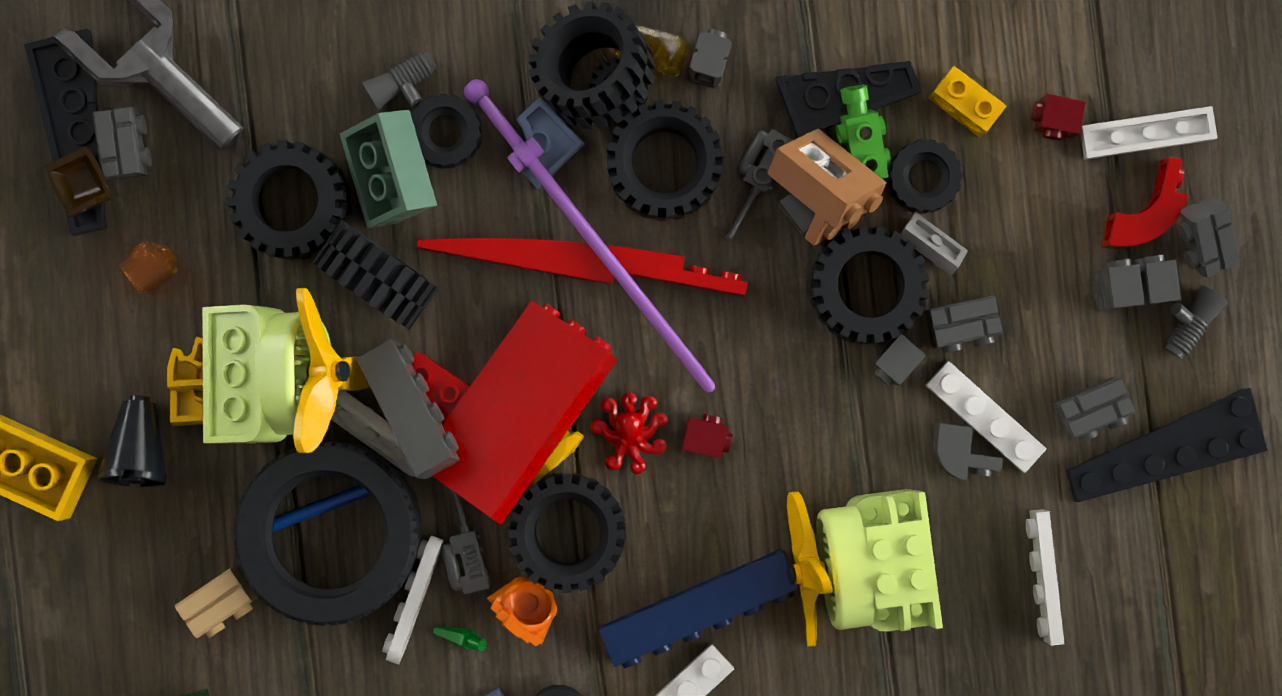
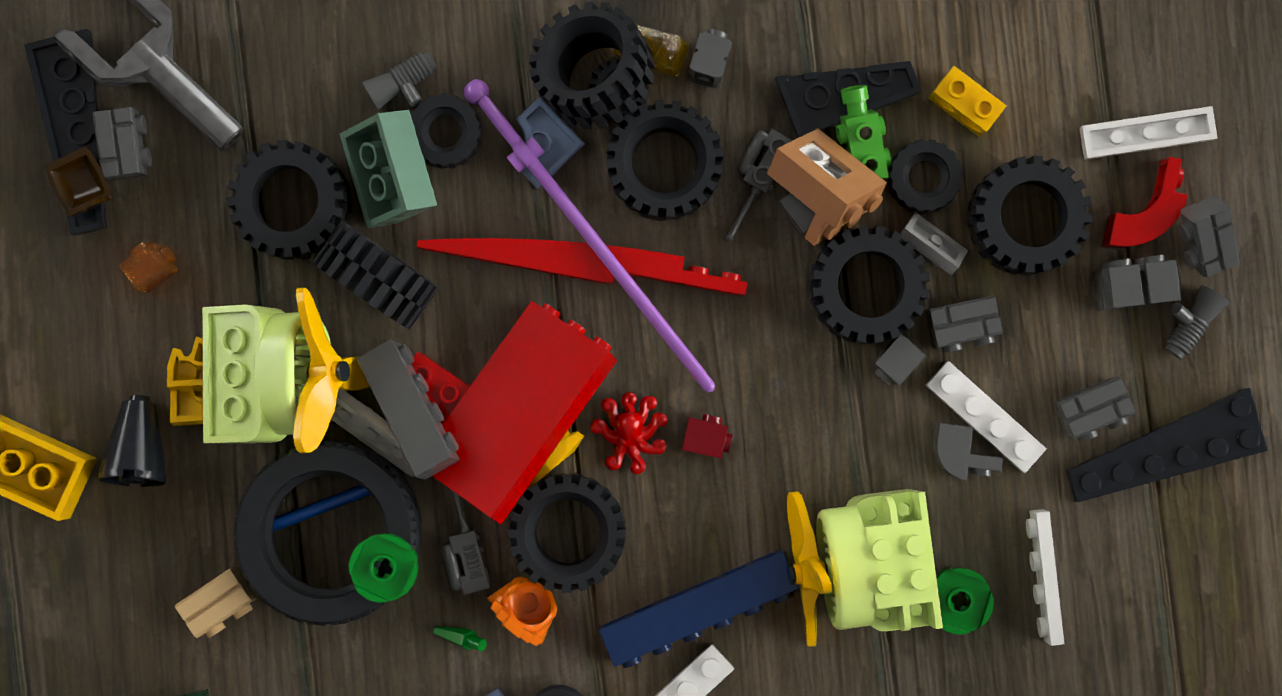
(365, 574): none -> green plate
(407, 612): white plate -> none
(977, 593): none -> green plate
(988, 225): none -> black tyre
(1058, 116): dark red brick -> none

